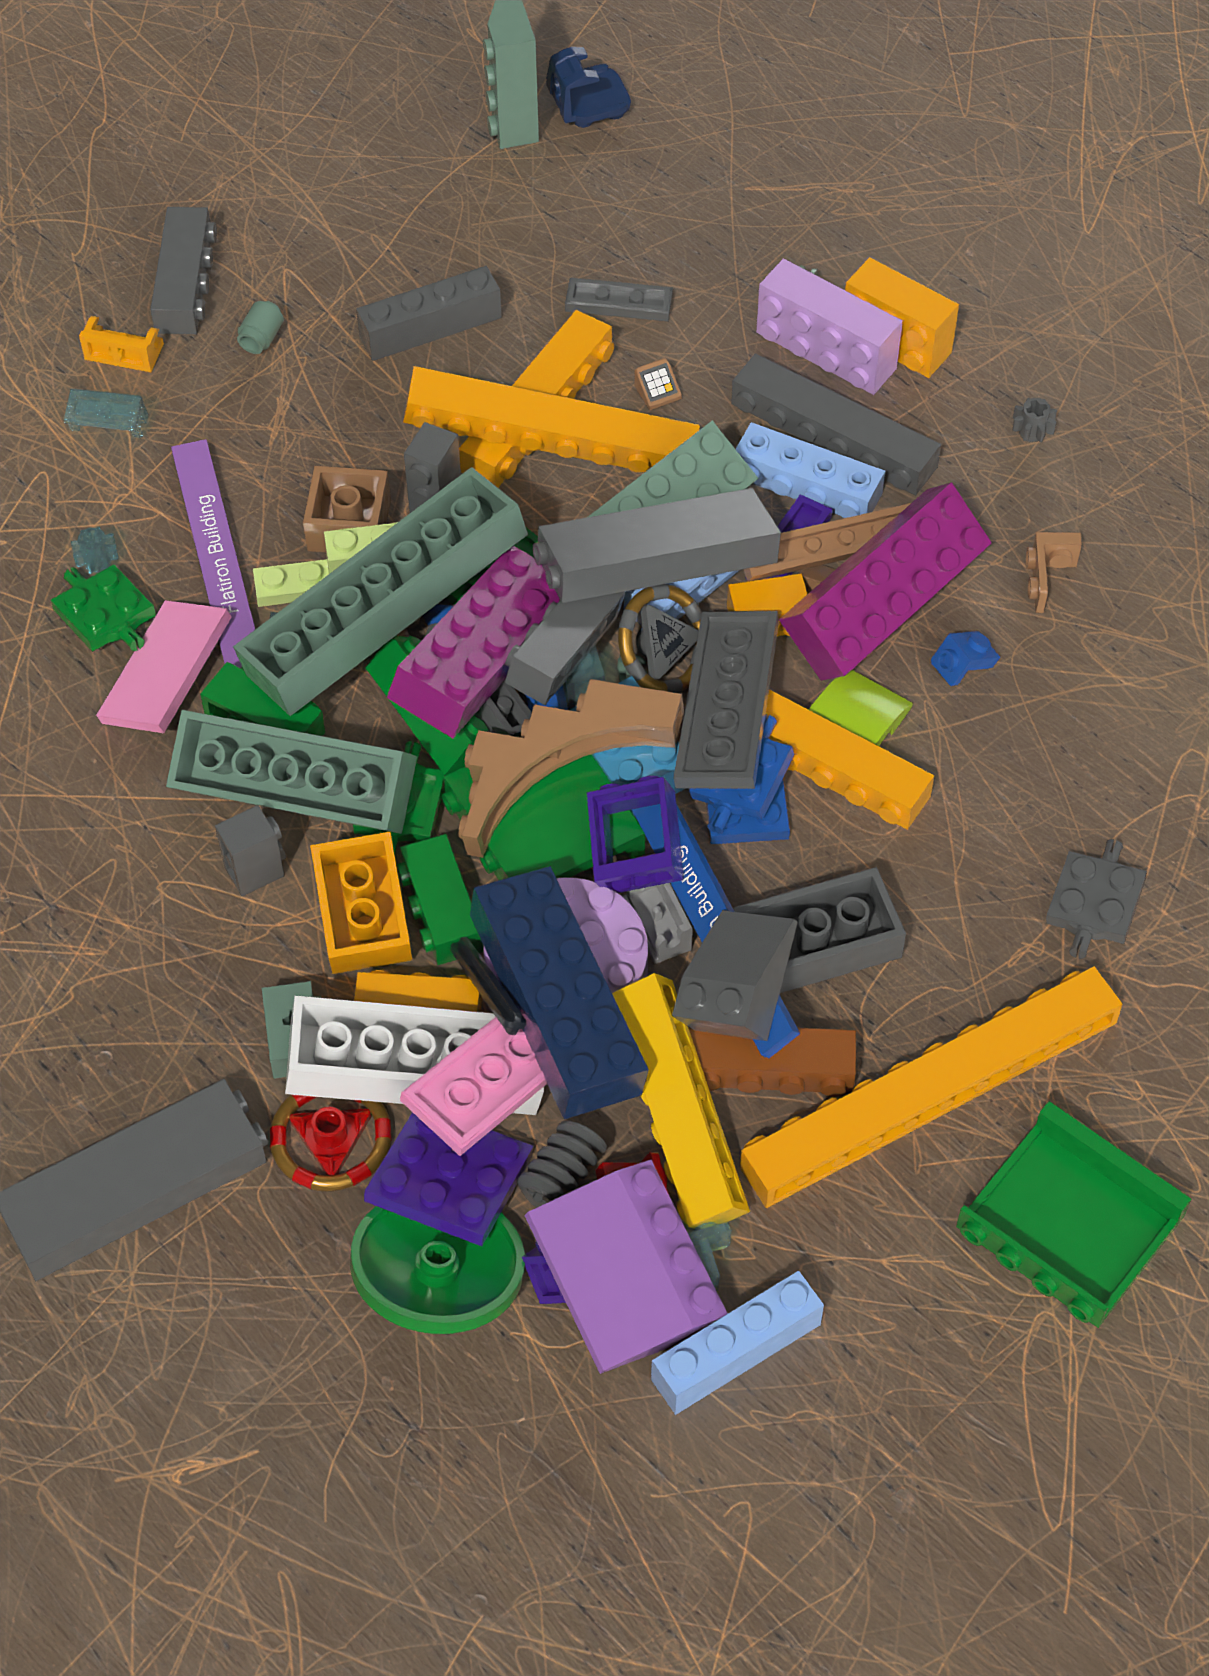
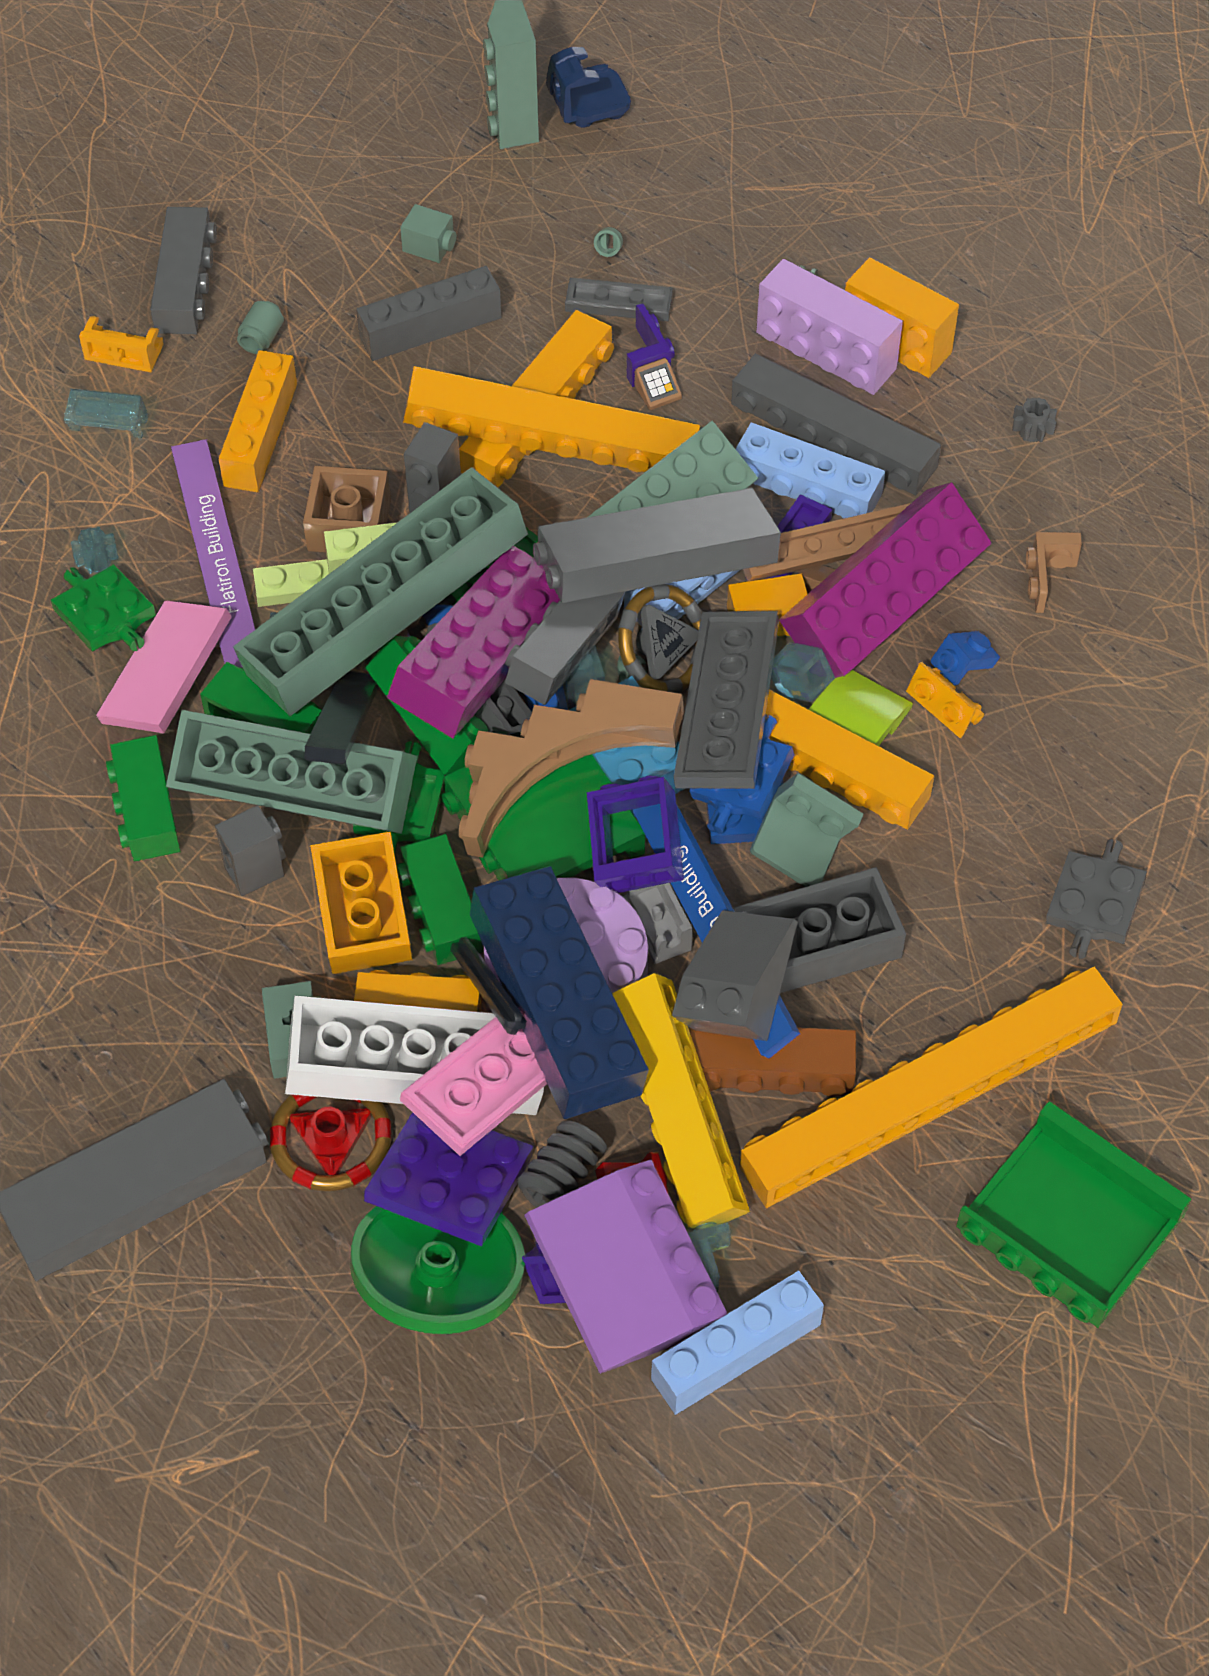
(142, 798): none -> green brick
(258, 421): none -> light orange brick
(341, 719): none -> black tile
(427, 233): none -> sand green brick
(601, 241): none -> sand green hinge
(657, 346): none -> dark purple bracket
(801, 671): none -> clear light blue brick
(803, 830): none -> sand green bracket
(942, 700): none -> light orange hinge

